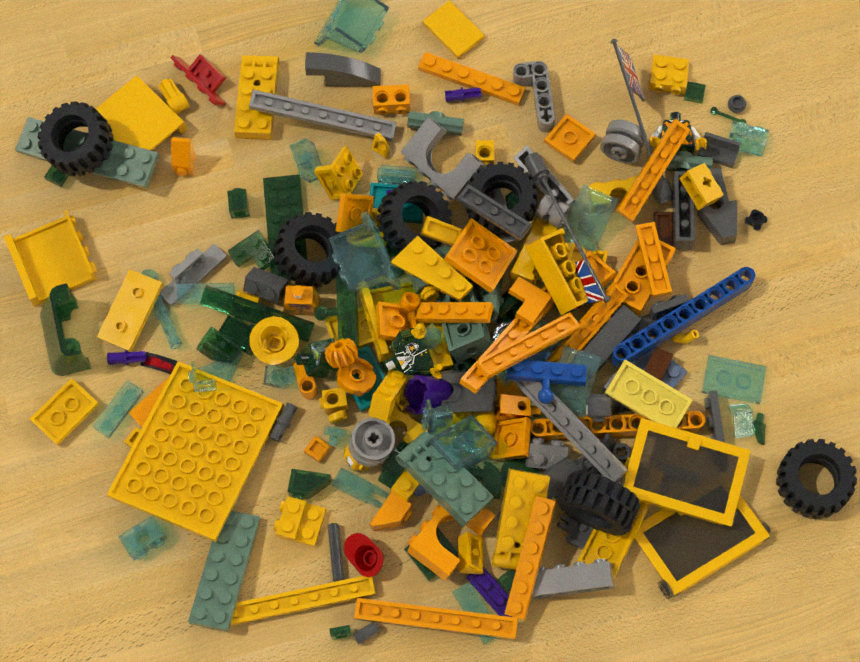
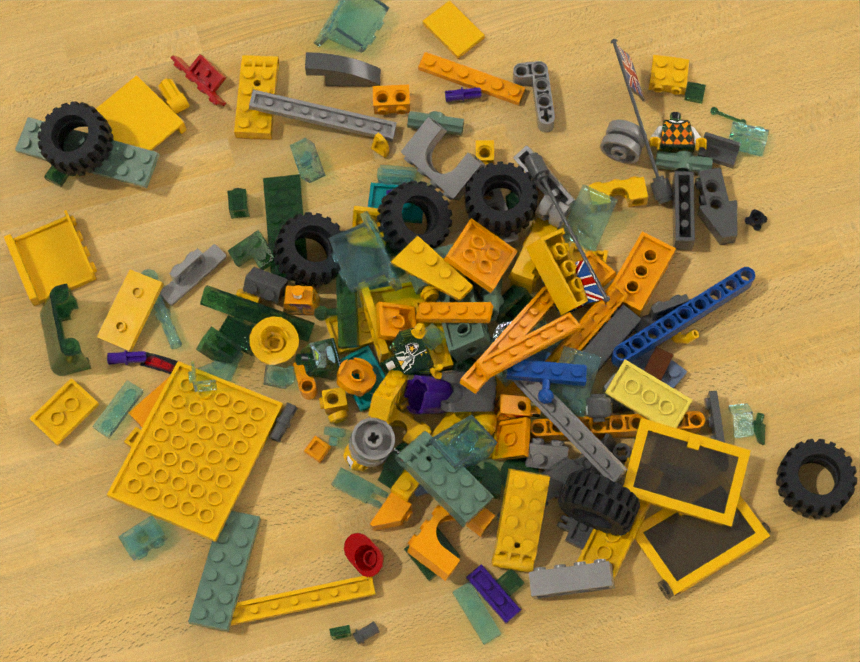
(182, 156): light orange slope -> none
(193, 292): clear light blue tile -> none
(299, 521): yellow plate -> none
(307, 483): clear green slope -> none
(335, 552): dark grey axle -> none
(340, 176): yellow bracket -> none
(341, 353): light orange gear -> none
(350, 209): light orange plate -> none
(410, 301): light orange tile -> none
(436, 419): clear light blue bracket -> none
(436, 618): light orange plate -> none
(440, 231): yellow tile -> none
(470, 553): yellow slope -> none
(494, 212): dark grey tile -> none
(530, 557): light orange plate -> none
(533, 298): light orange tile -> none
(569, 138): light orange plate -> none
(653, 170): light orange plate -> none
(653, 259): light orange plate -> none
(664, 226): reddish brown tile -> none
(701, 186): yellow brick -> none
(734, 379): clear light blue tile -> none
(737, 104): dark grey plate -> none

